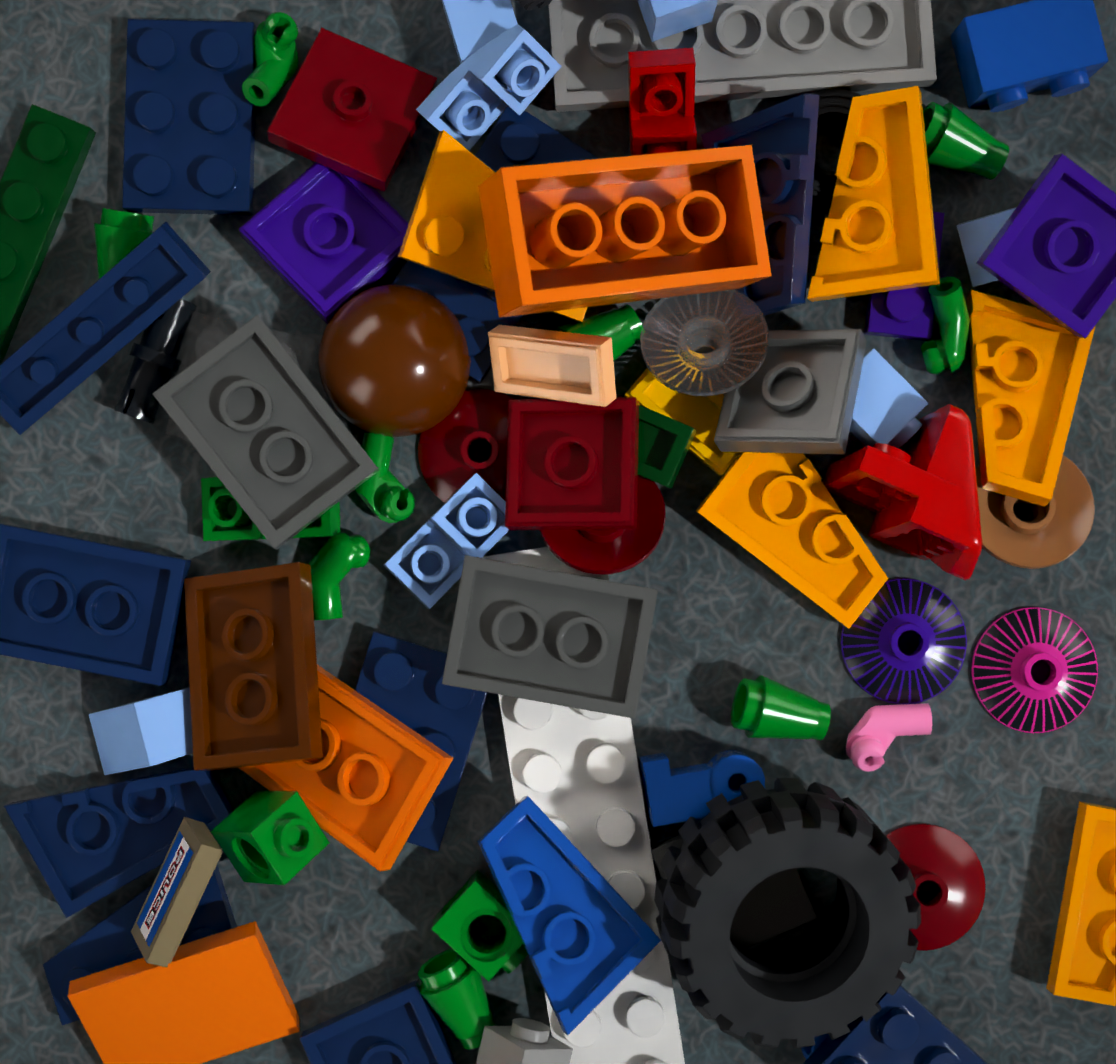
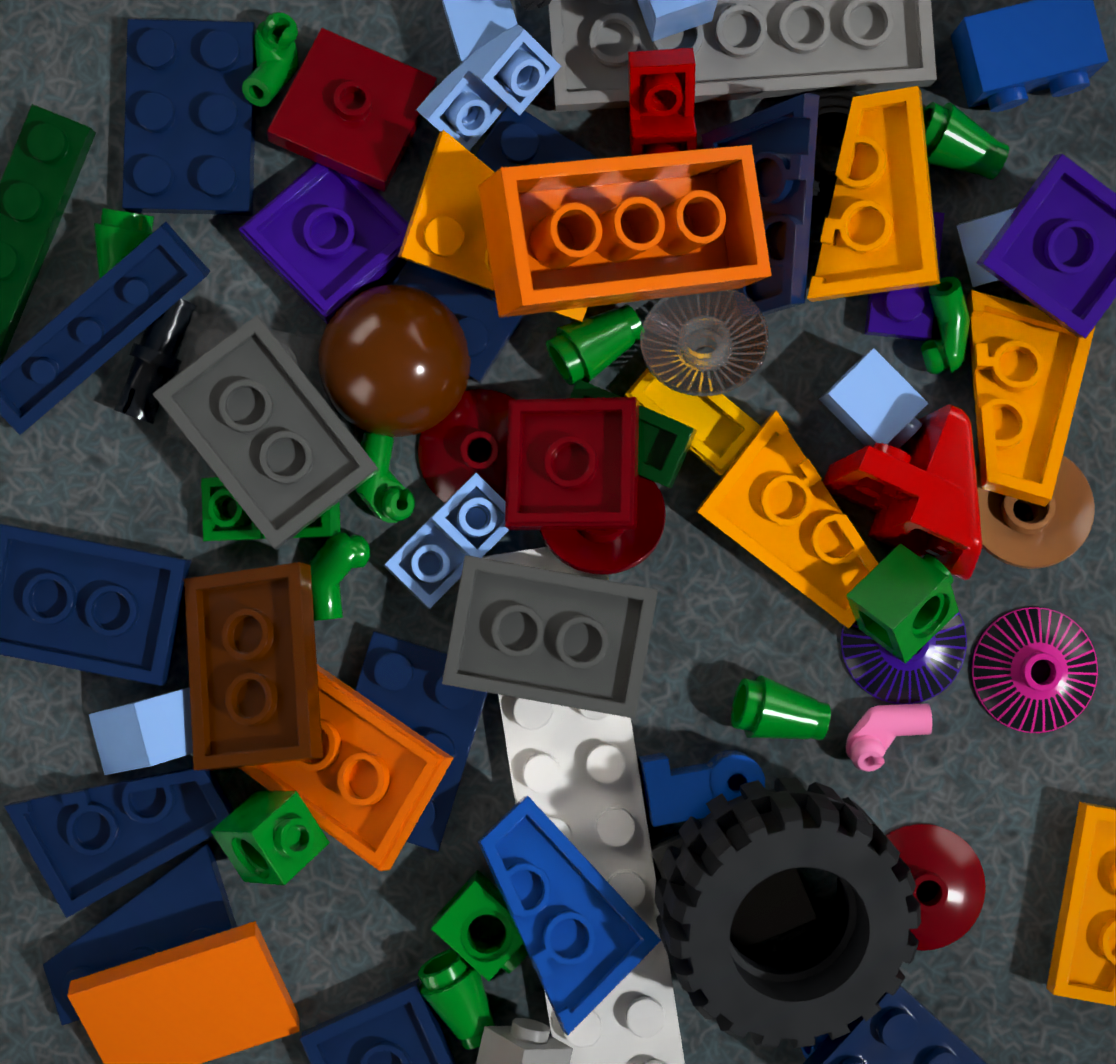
(176, 892): dark tan tile -> none
(552, 365): light nougat tile -> none
(797, 397): dark grey tile -> none
(904, 601): none -> green brick

